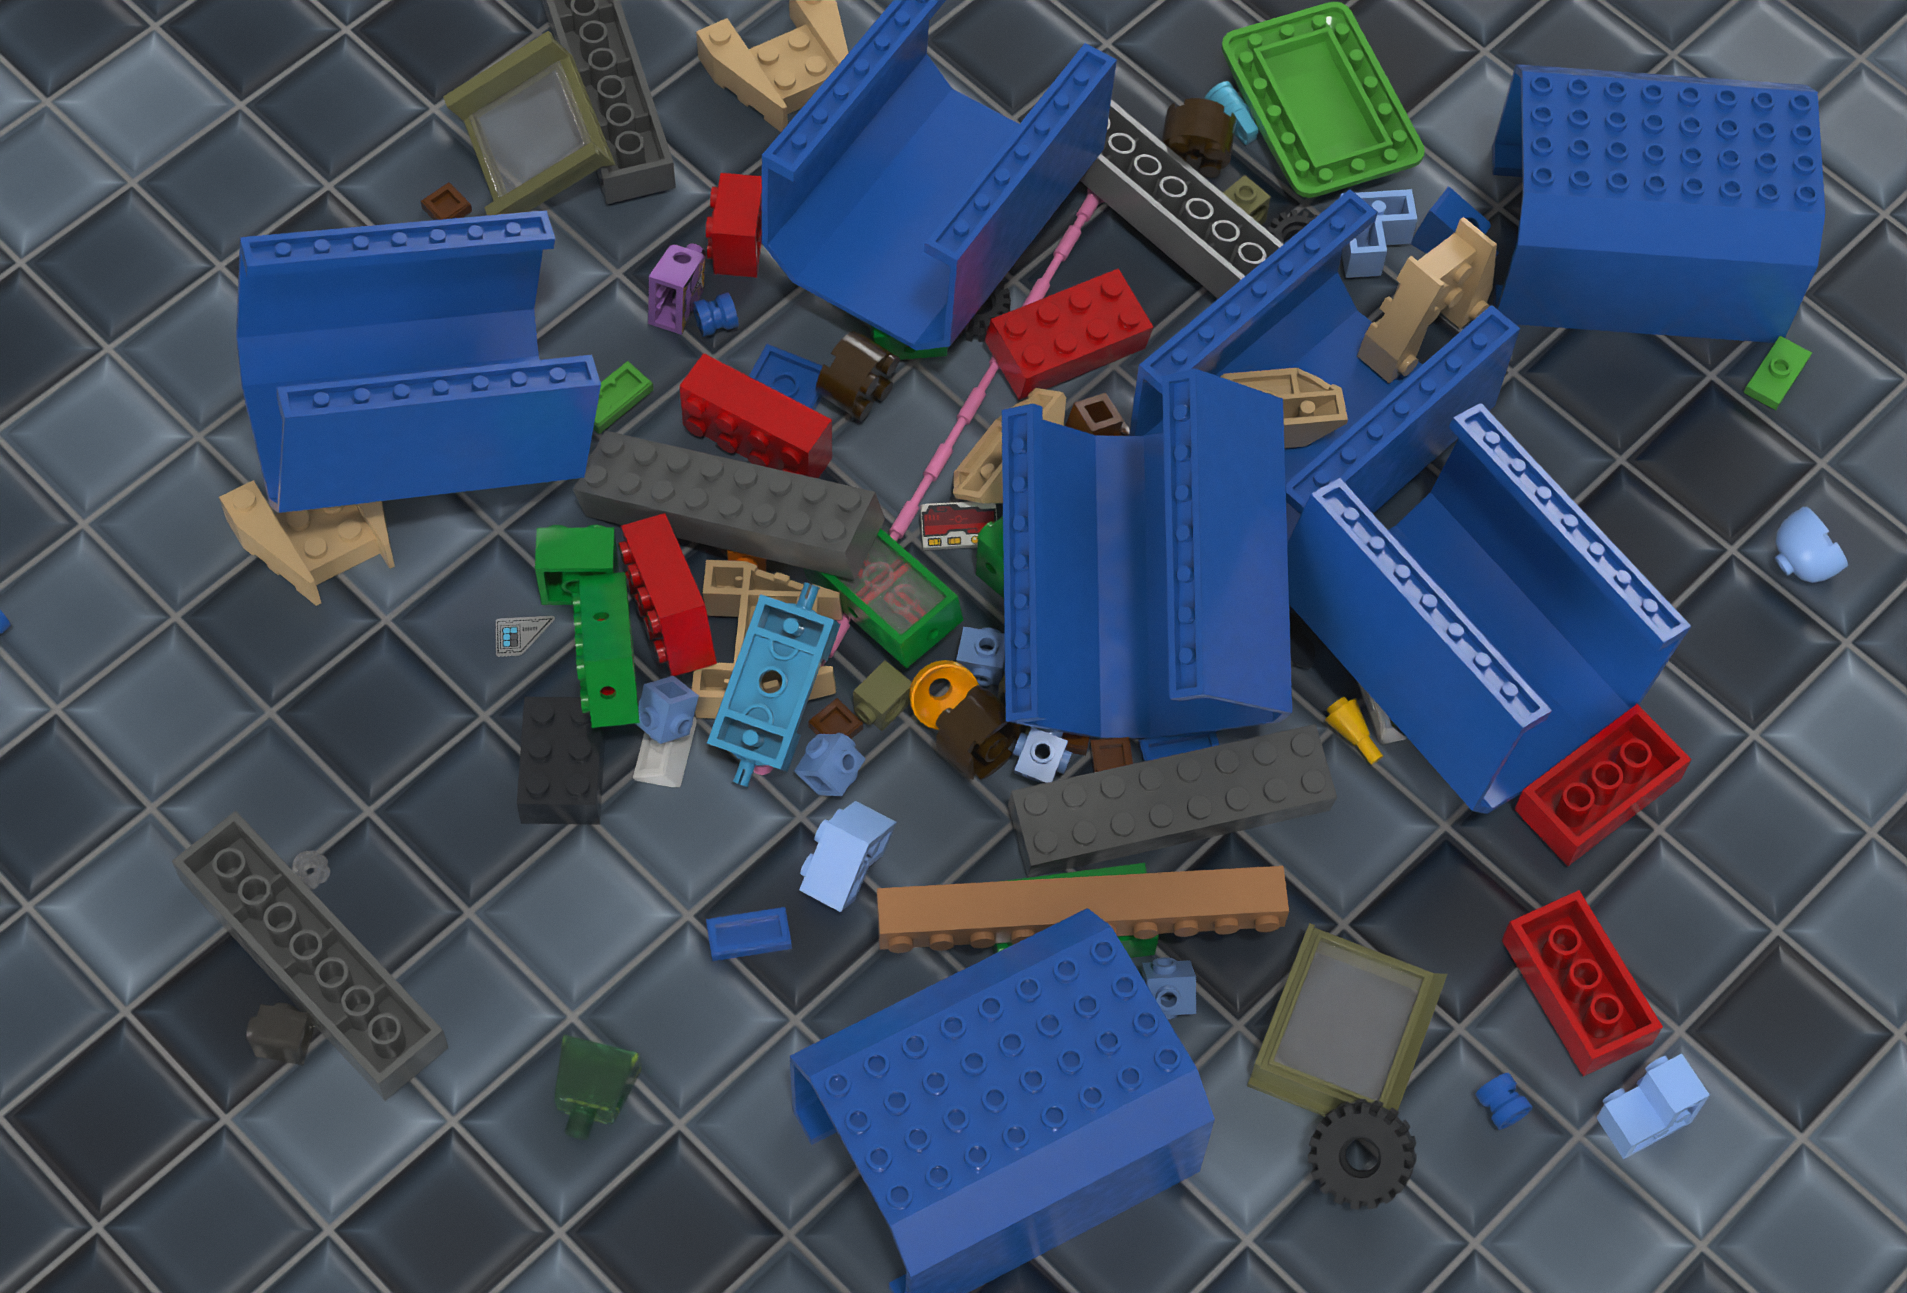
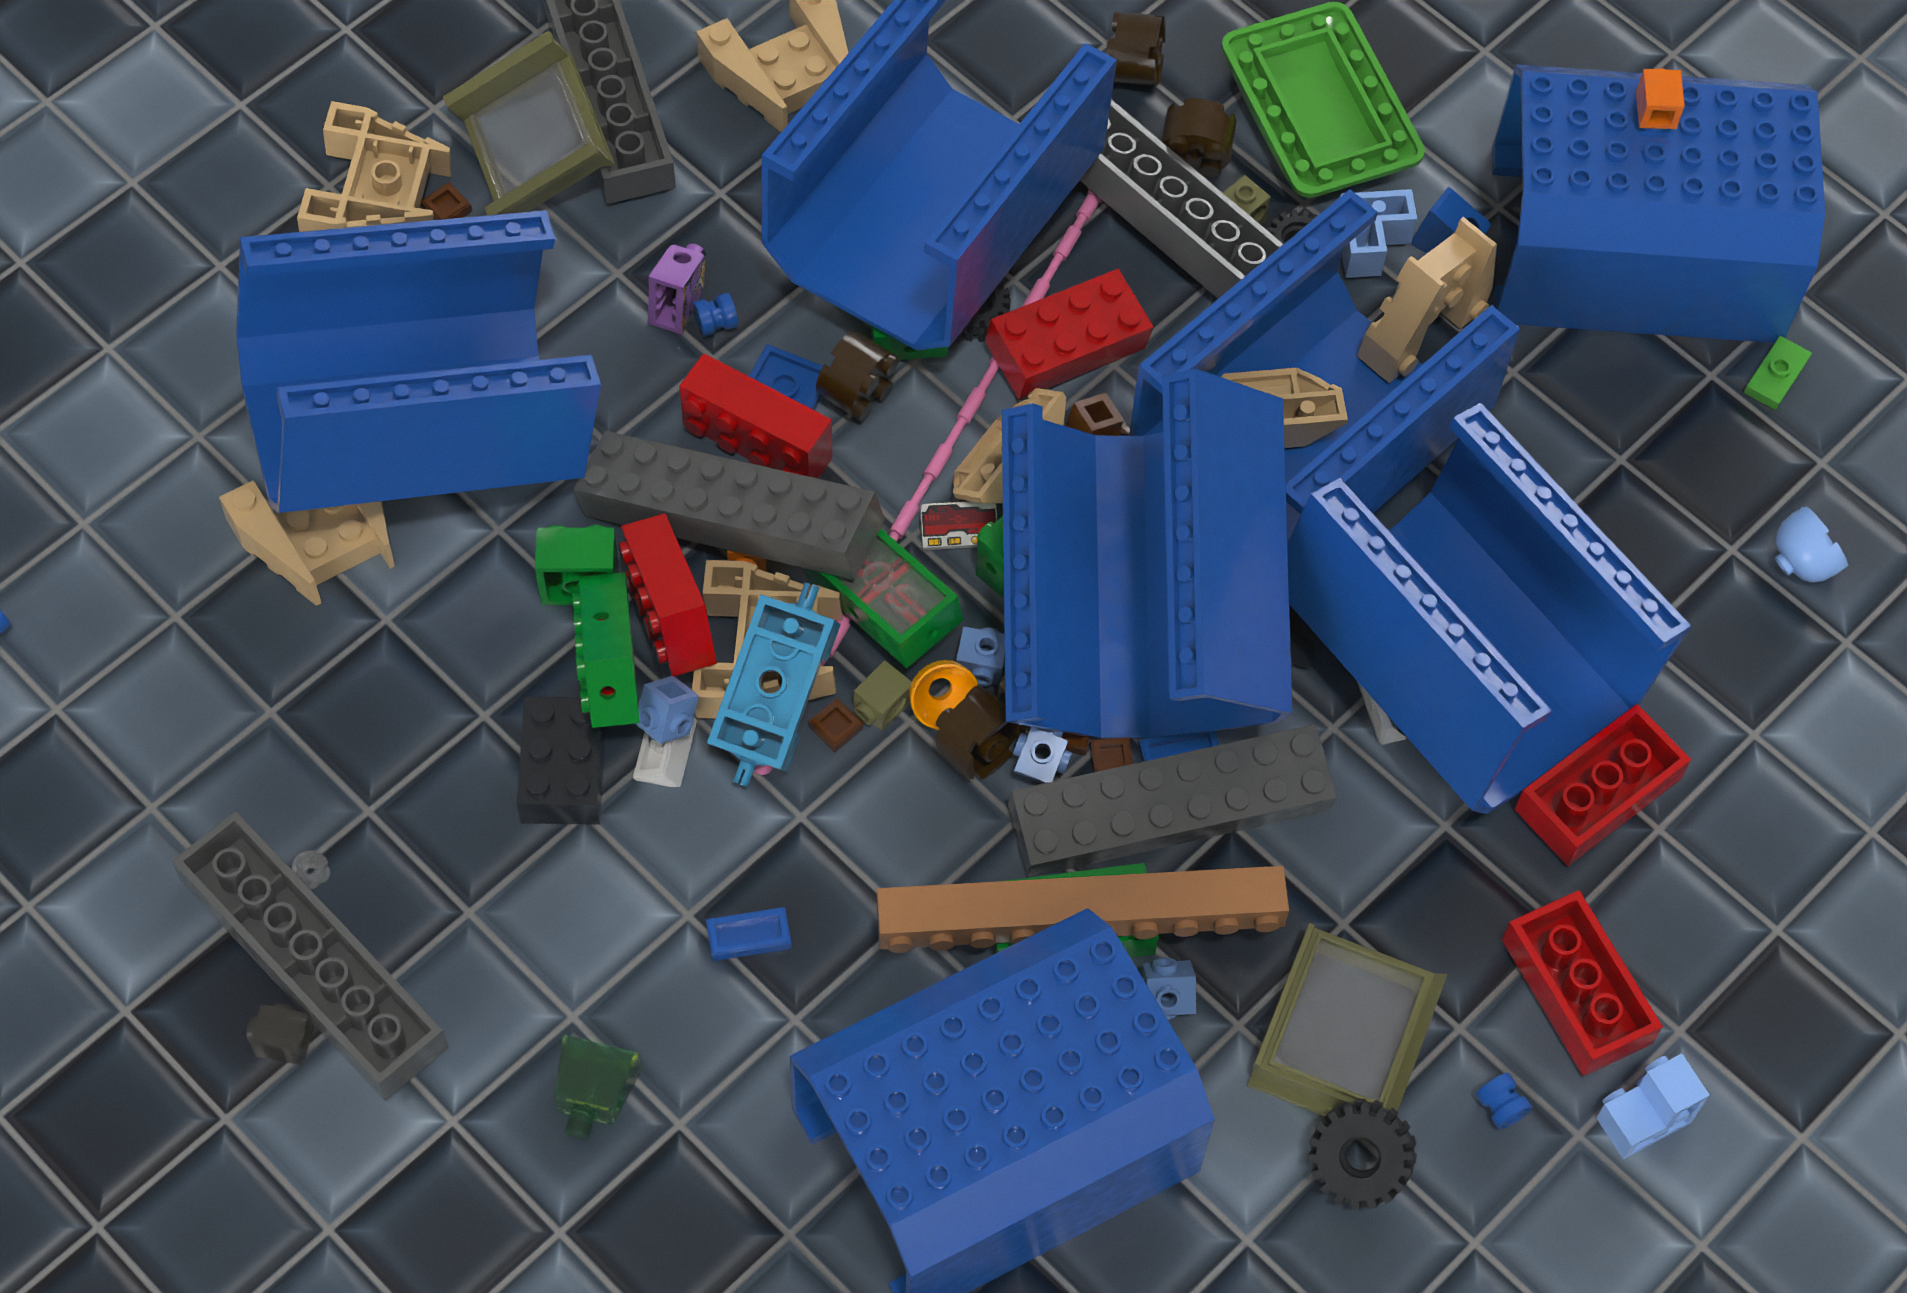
(384, 173): none -> tan wedge
(519, 633): light grey sticker -> none
(619, 394): bright green plate -> none
(735, 225): red brick -> none
(830, 764): medium blue brick -> none
(844, 853): light blue brick -> none
(1137, 48): none -> dark brown brick
(1223, 93): medium azure hinge -> none
(1349, 722): yellow cone -> none
(1660, 98): none -> orange brick

